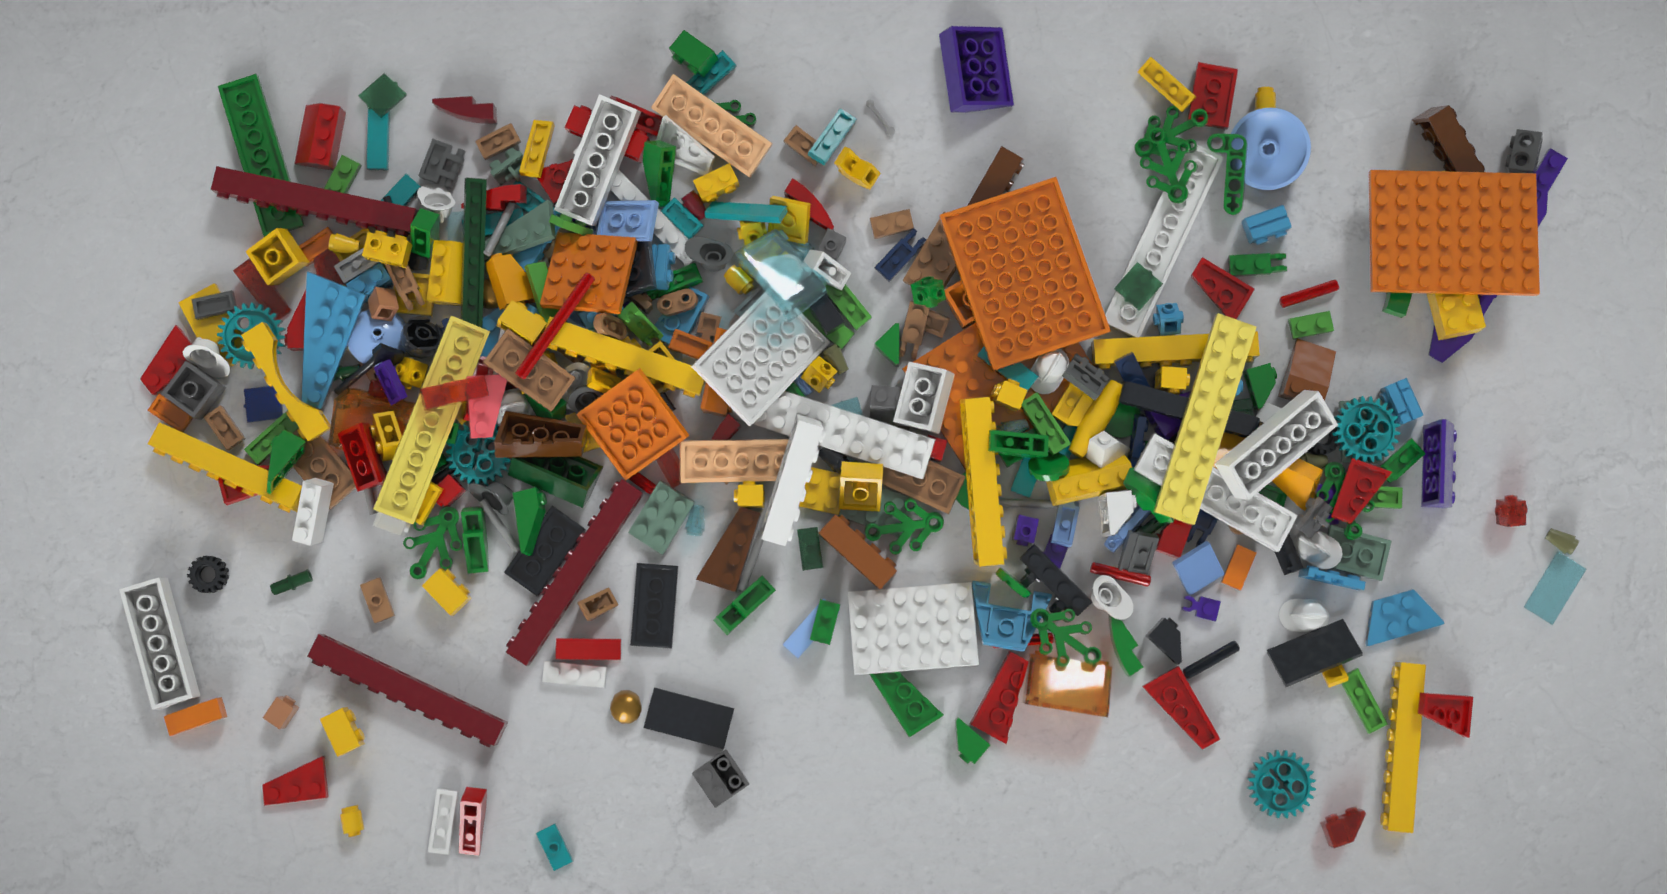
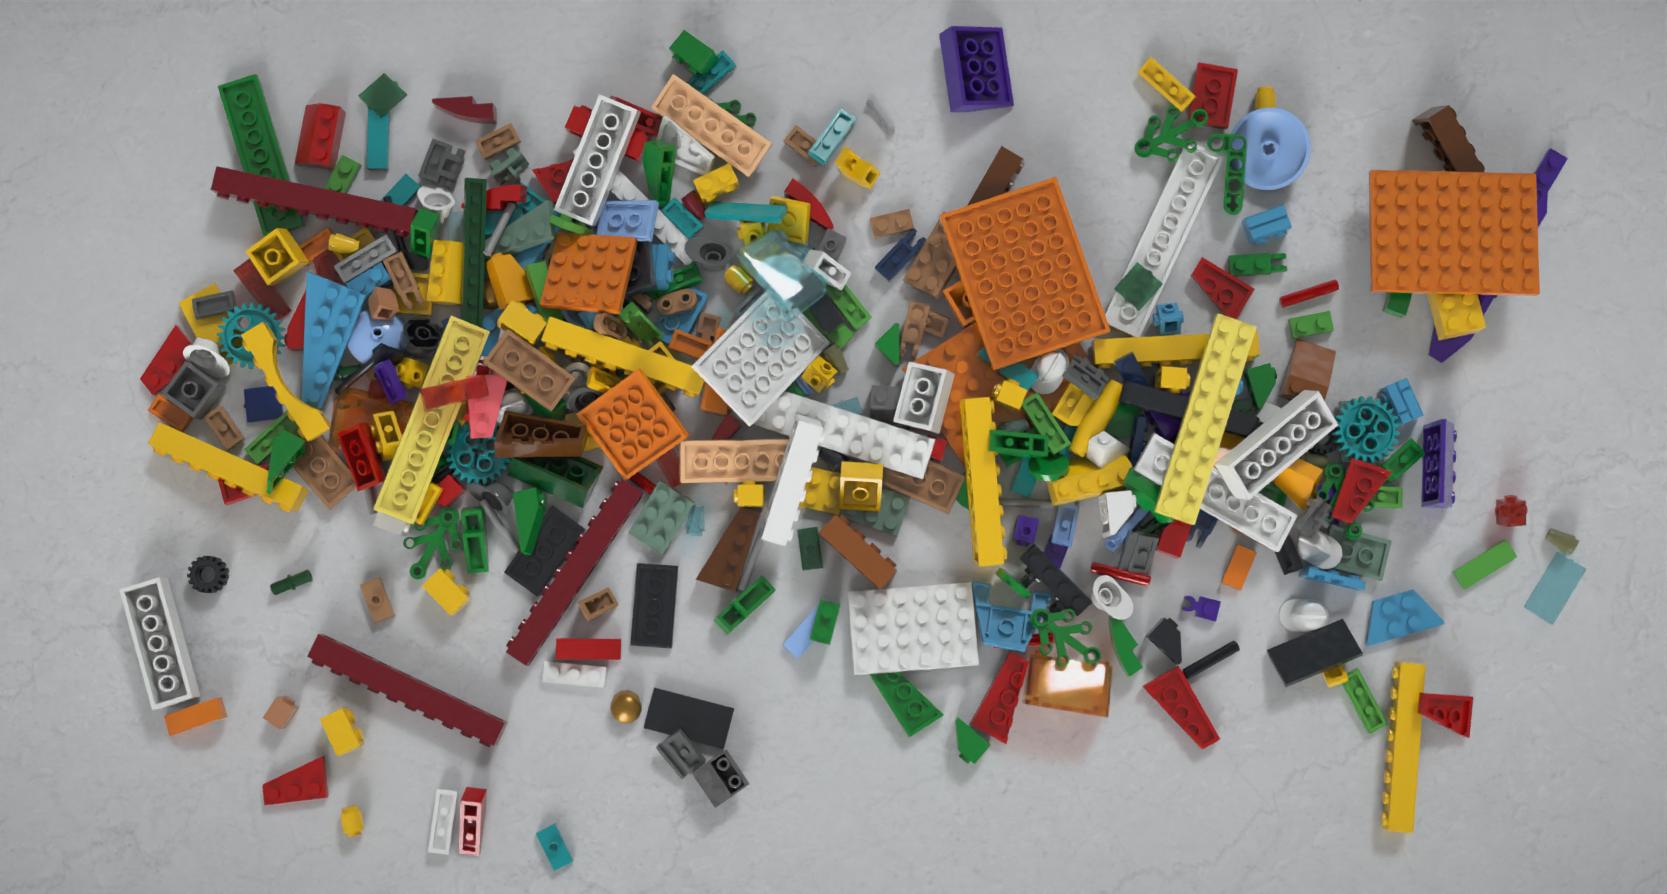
(312, 511): white brick -> none
(387, 249): yellow brick -> none
(536, 148): yellow plate -> none
(555, 325): red axle -> none
(681, 753): none -> dark grey plate
(908, 526): green plant -> none
(928, 292): green brick -> none
(1170, 167): green plant -> none
(1198, 568): medium blue tile -> none
(1295, 772): teal gear -> none
(1342, 828): clear red slope -> none
(1484, 564): none -> bright green tile
(1528, 153): dark grey brick -> none

